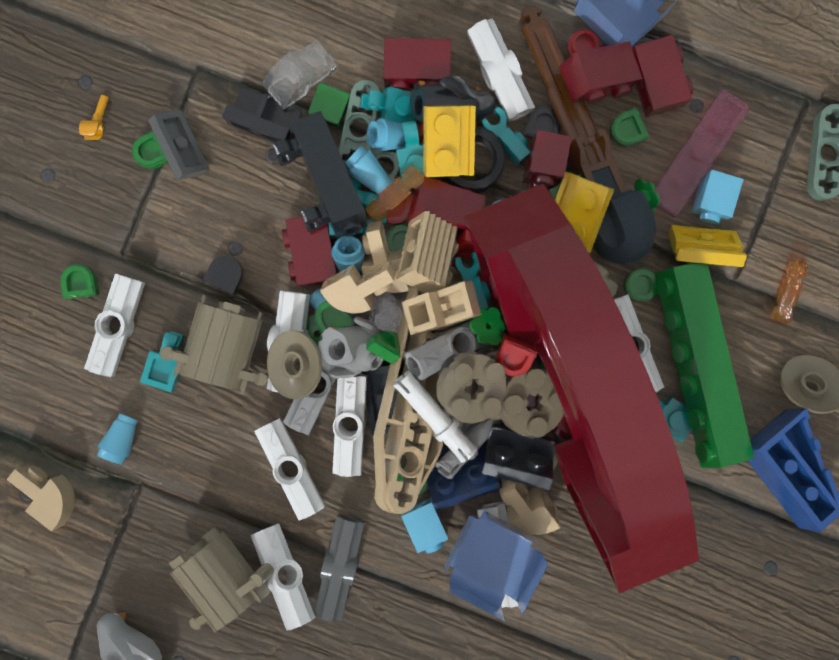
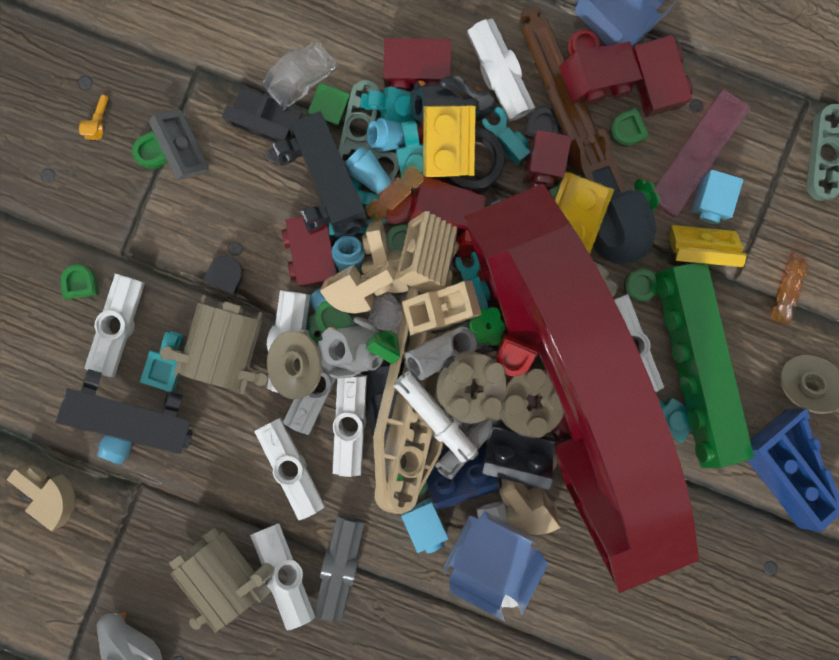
(123, 421): none -> black brick

